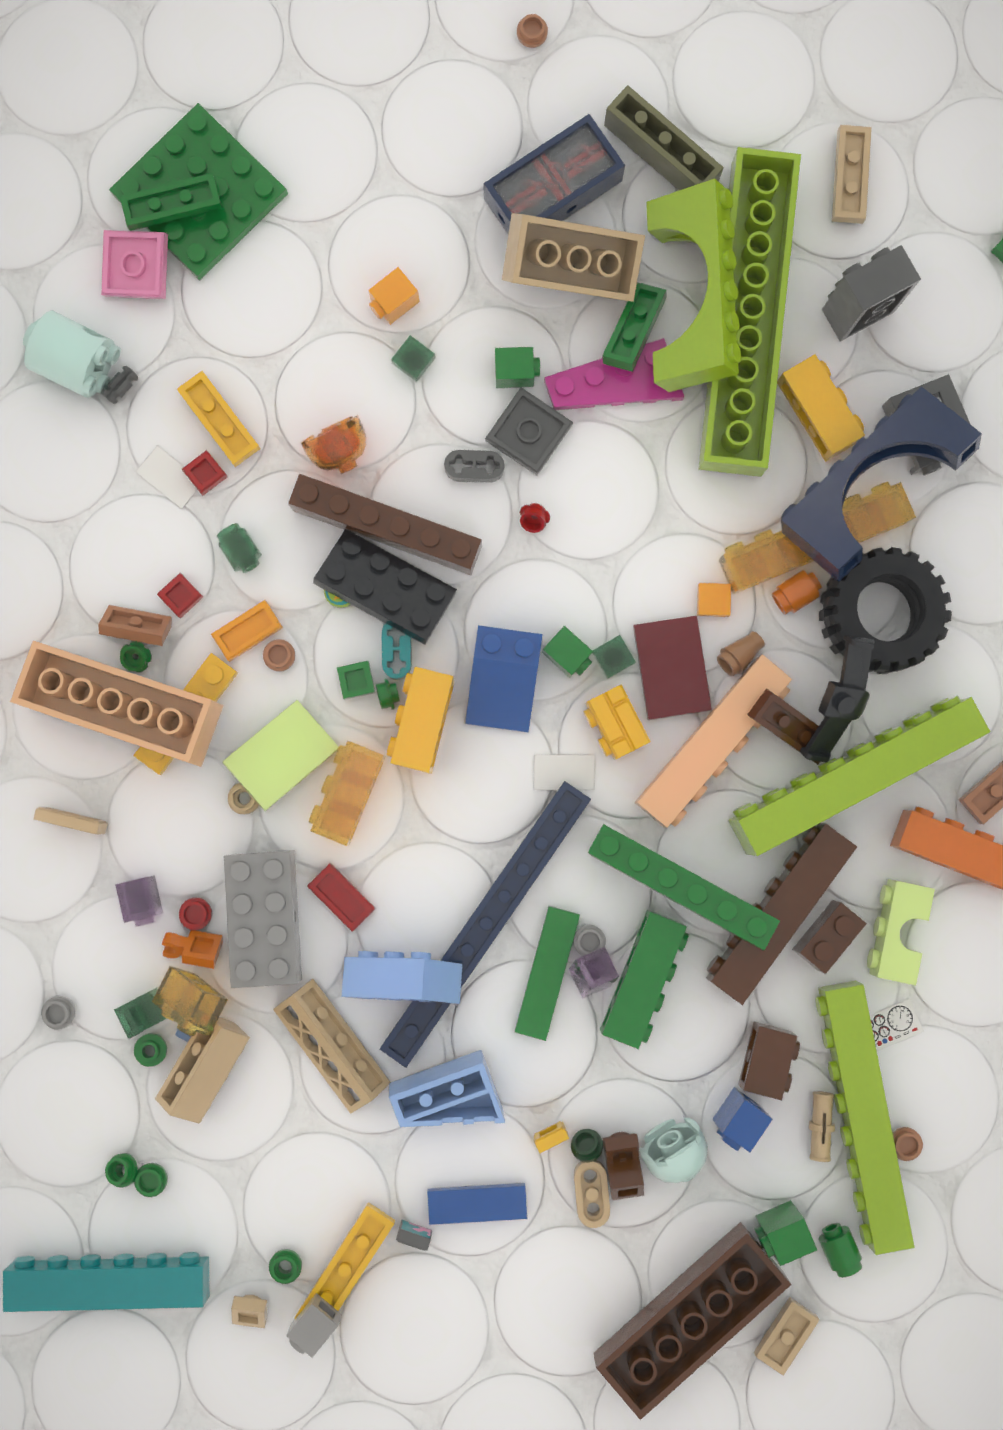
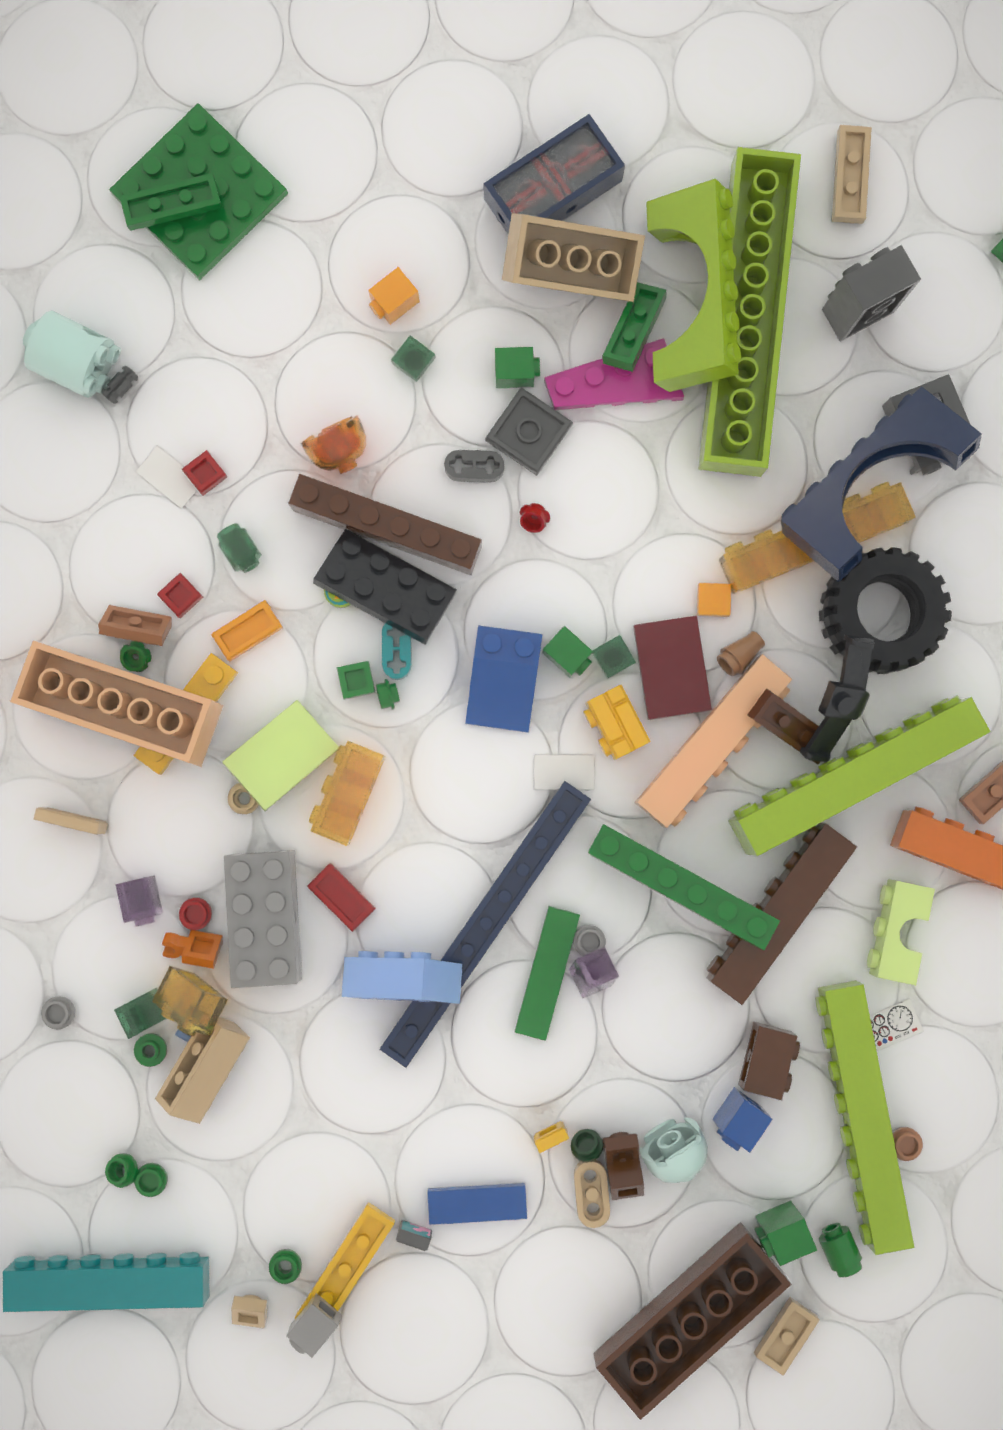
(134, 264): bright pink tile -> none
(218, 418): yellow plate -> none
(279, 655): nougat plate -> none
(335, 1044): tan fence -> none
(421, 719): yellow brick -> none
(447, 1094): light blue wedge -> none
(532, 31): nougat plate -> none
(643, 979): green brick -> none
(659, 141): olive brick -> none
(797, 592): orange brick -> none
(821, 407): yellow brick -> none
(821, 1126): tan pin -> none
(829, 936): reddish brown brick -> none

